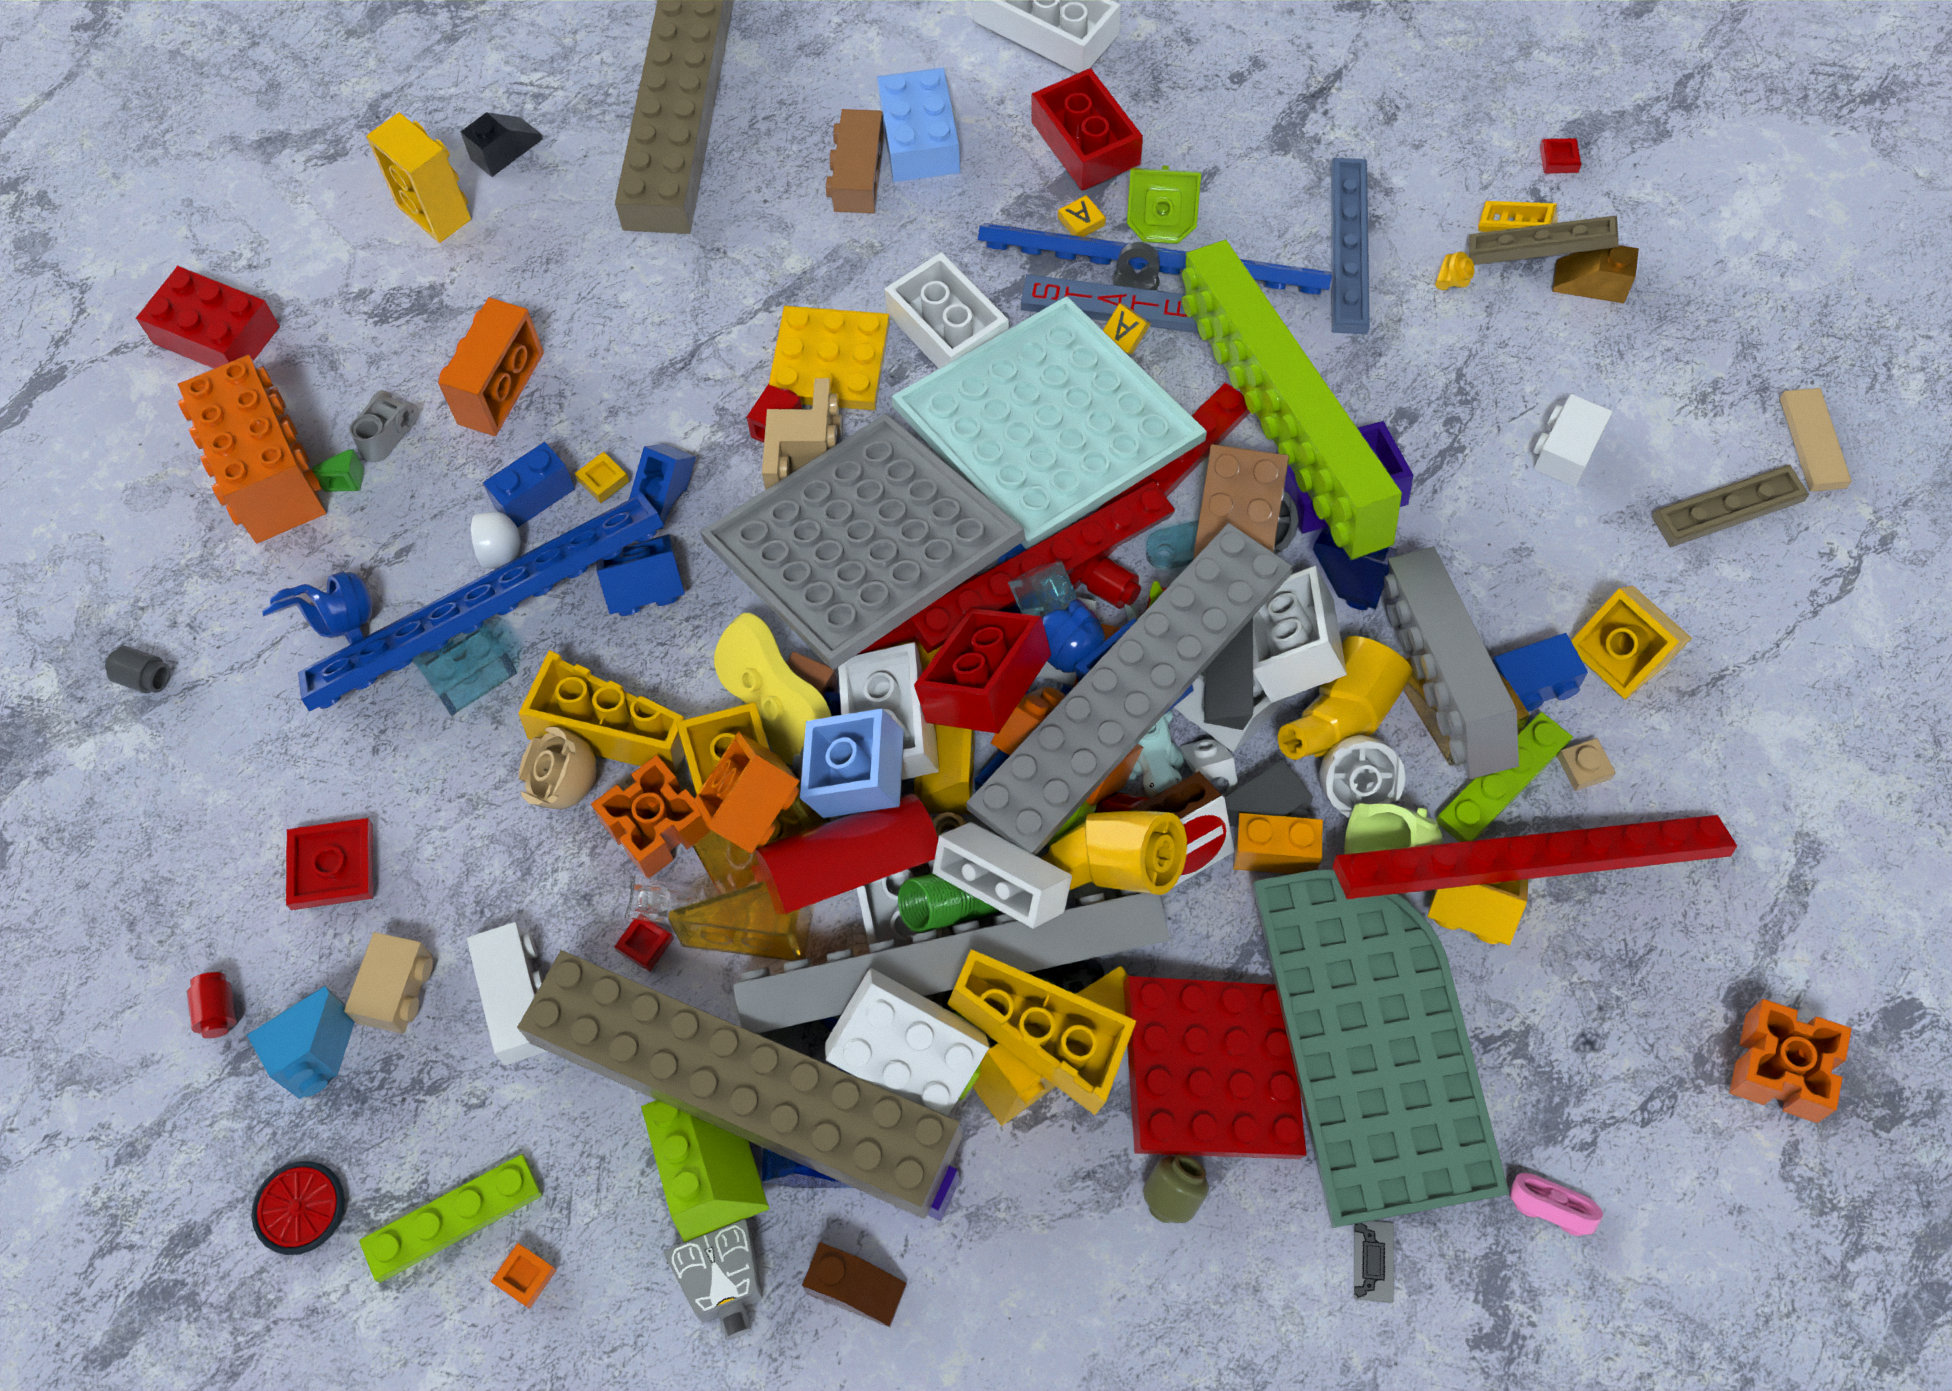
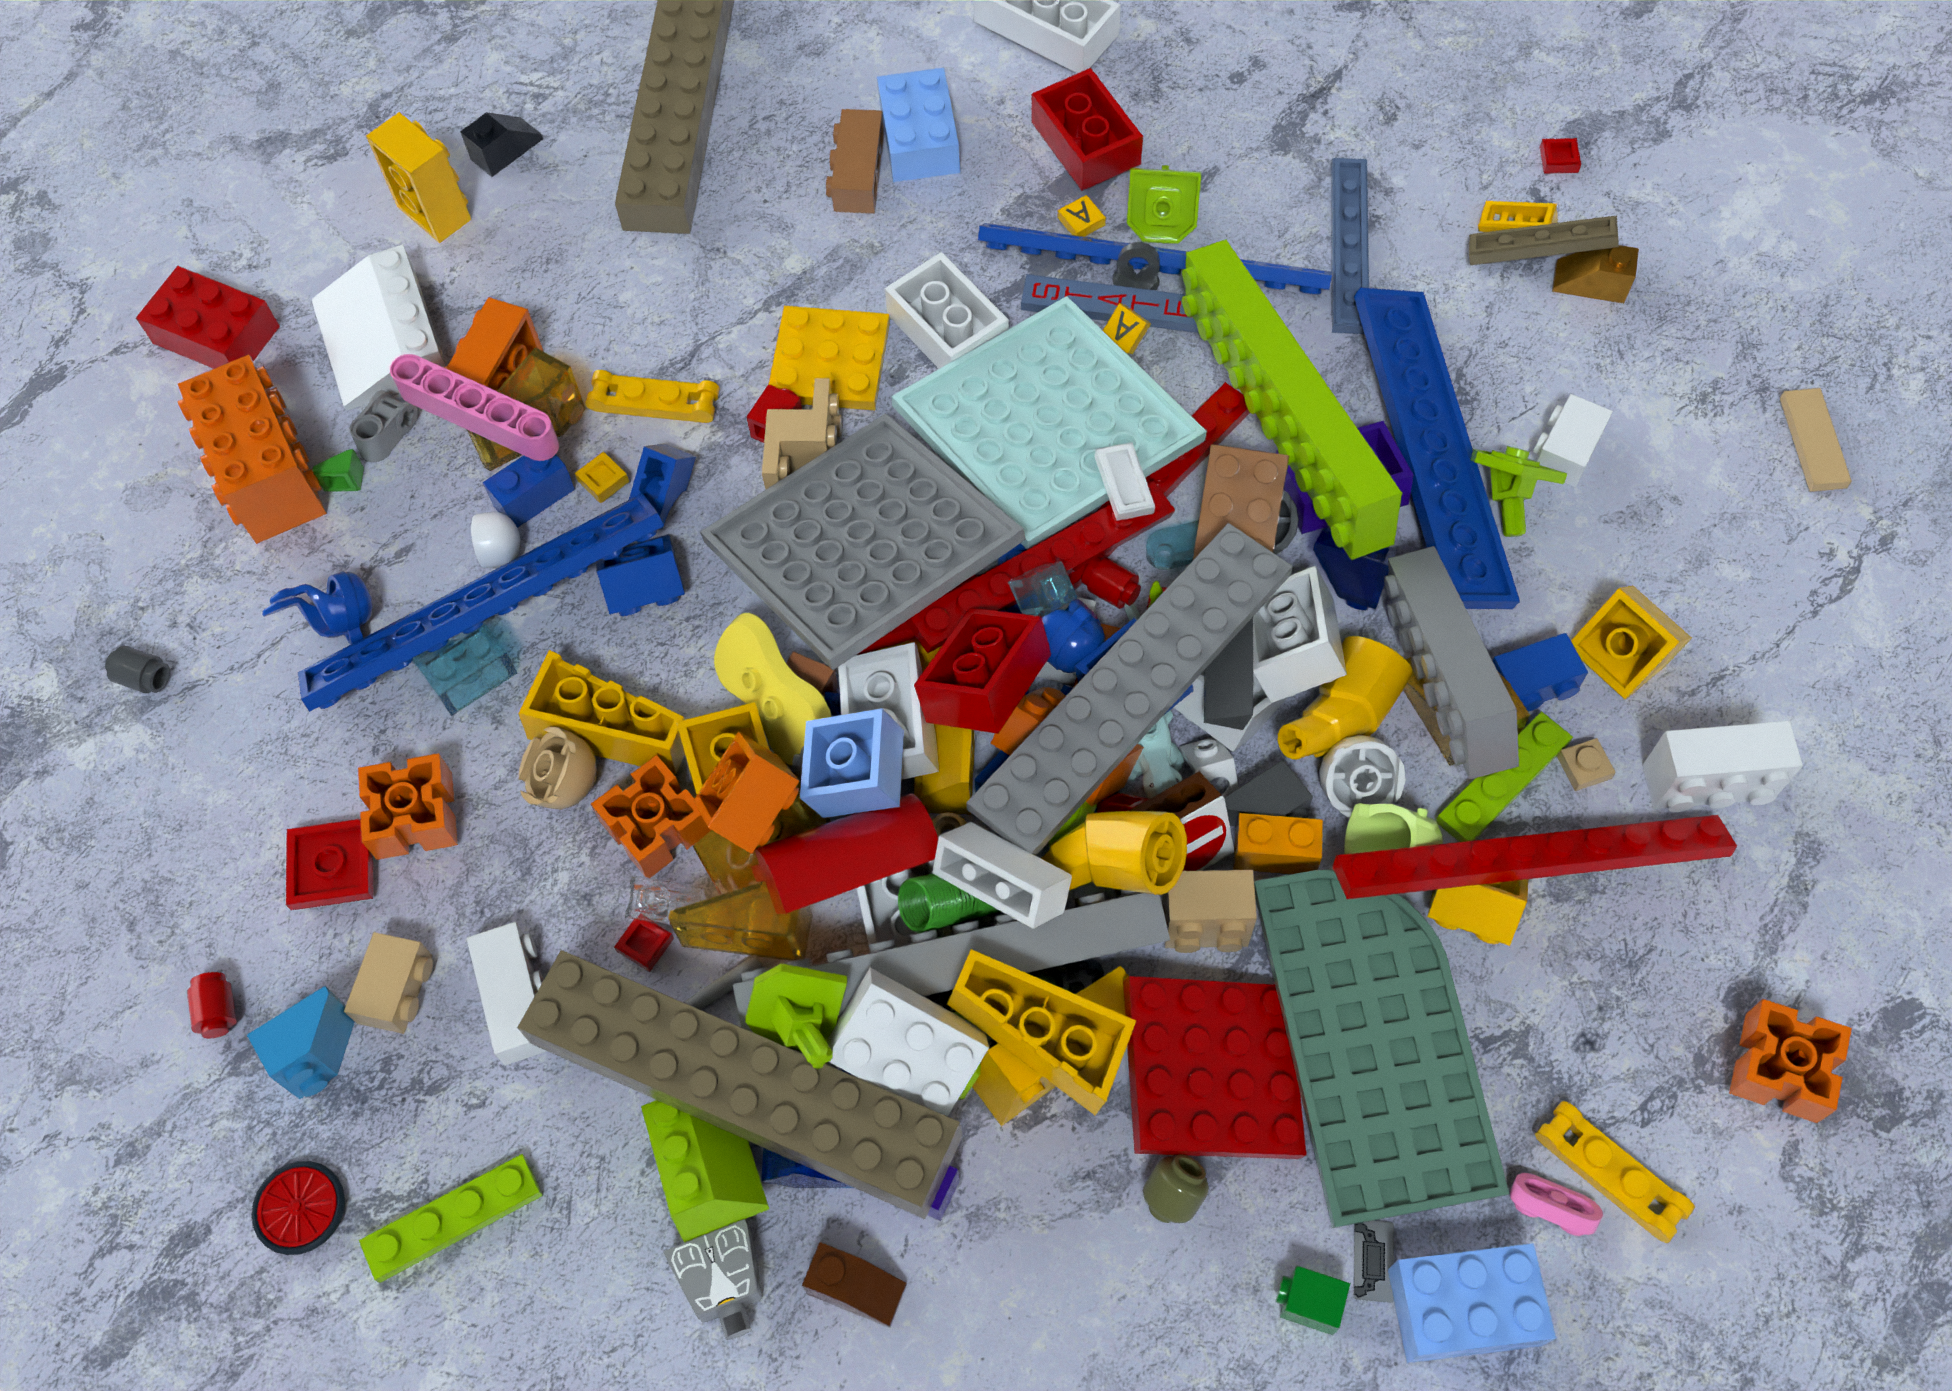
(372, 320): none -> white slope
(407, 806): none -> orange brick
(475, 407): none -> bright pink beam
(523, 1275): orange plate -> none
(544, 385): none -> clear yellow slope
(652, 397): none -> yellow plate
(723, 984): none -> light grey bar
(797, 1009): none -> lime piece
(1124, 481): none -> white tile
(1210, 910): none -> tan brick
(1313, 1299): none -> green brick
(1435, 446): none -> blue plate
(1455, 271): yellow plate -> none
(1471, 1303): none -> light blue brick
(1513, 482): none -> lime piece
(1614, 1172): none -> yellow plate
(1721, 765): none -> white brick
(1730, 505): dark tan tile -> none

